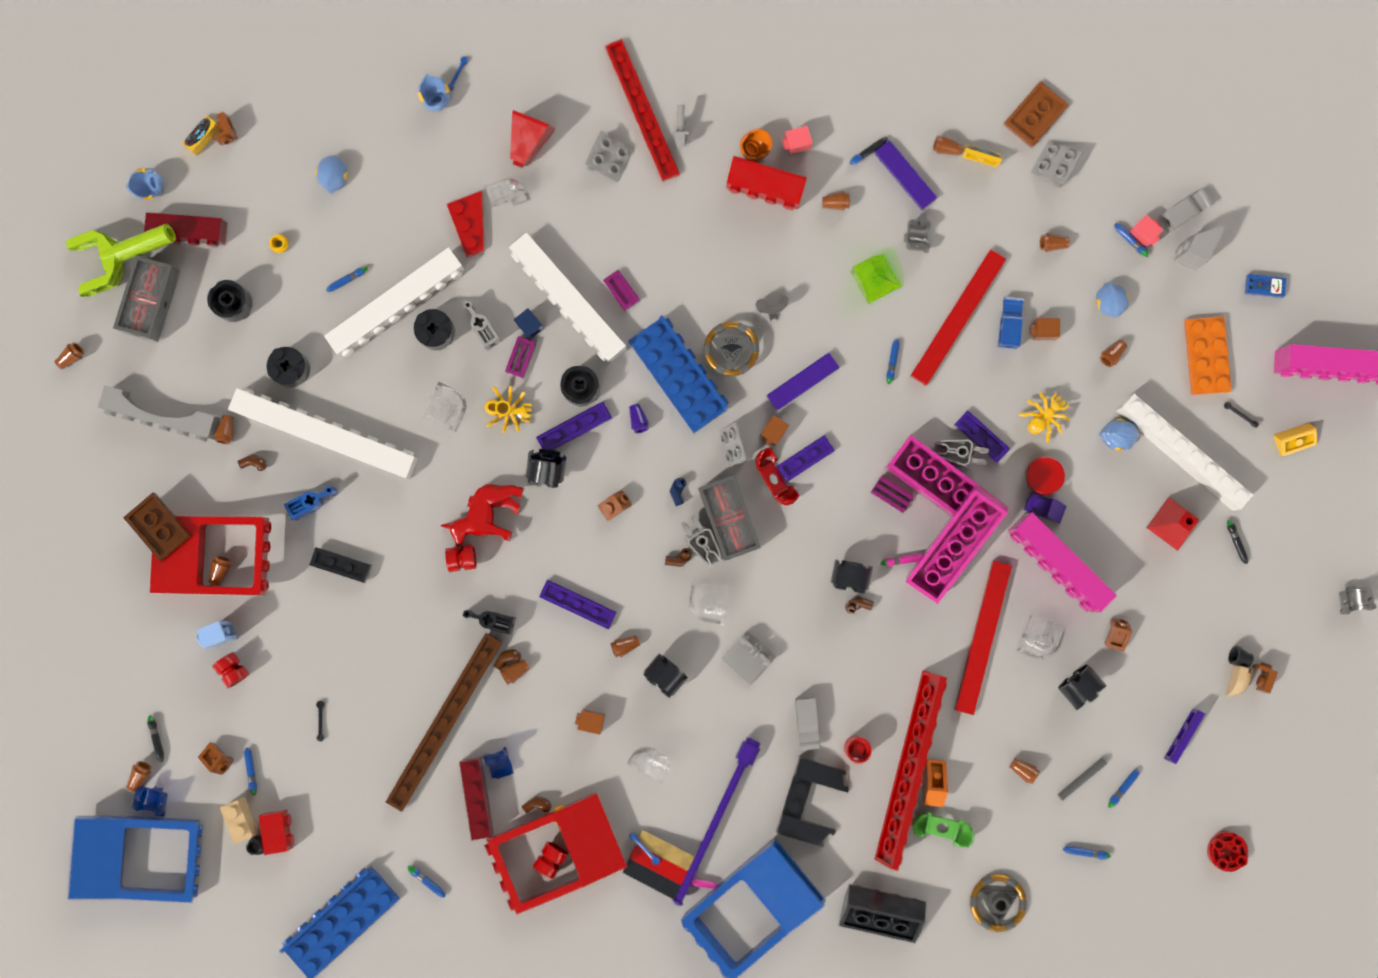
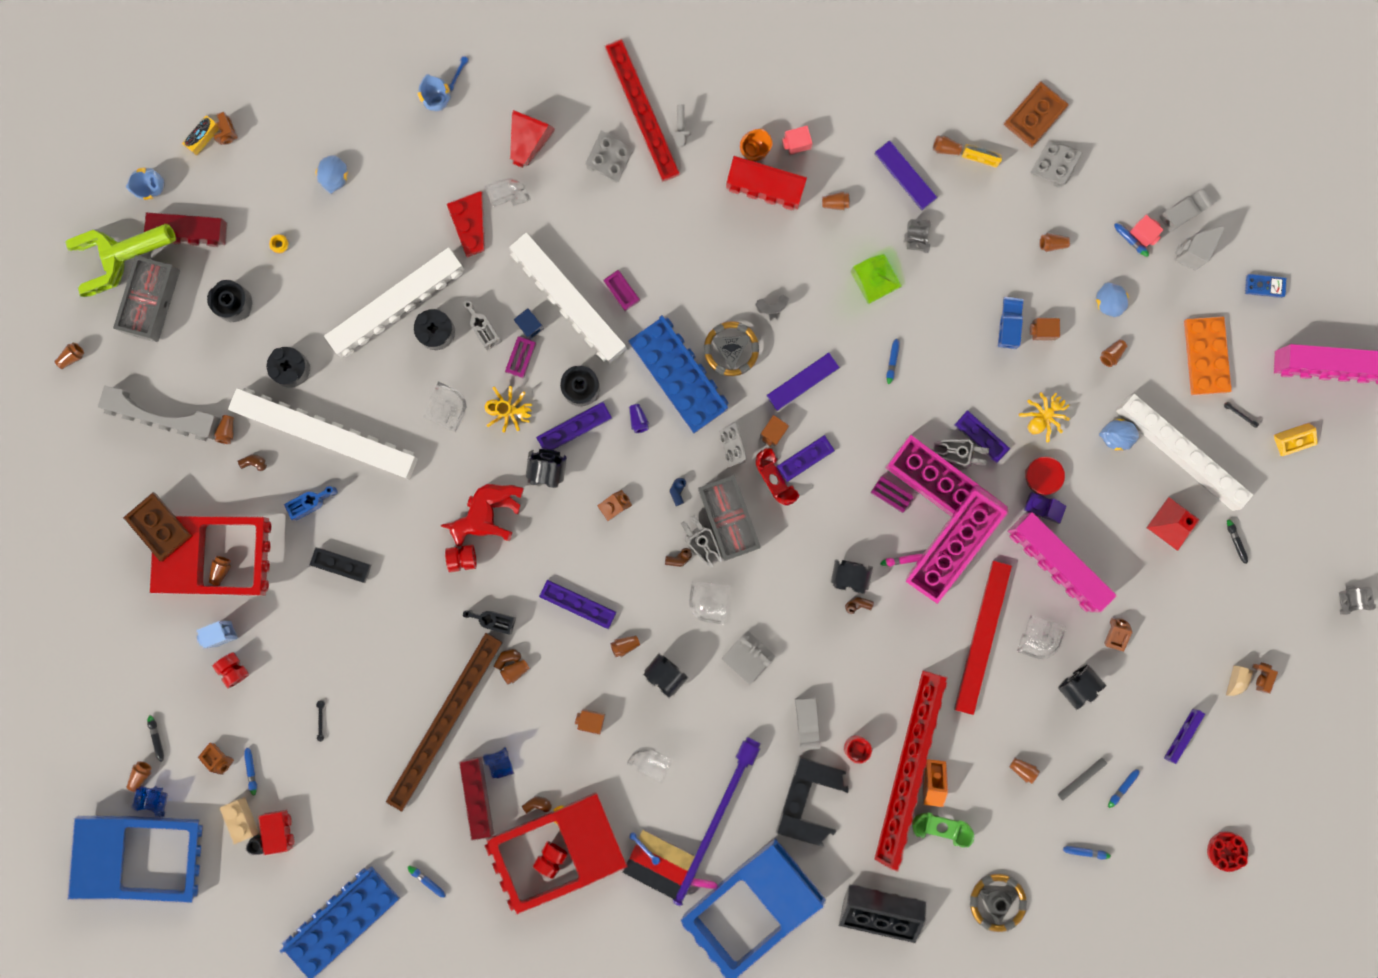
(346, 279): blue piece -> none
(869, 150): black piece -> none
(958, 317): red tile -> none
(1240, 657): black piece -> none

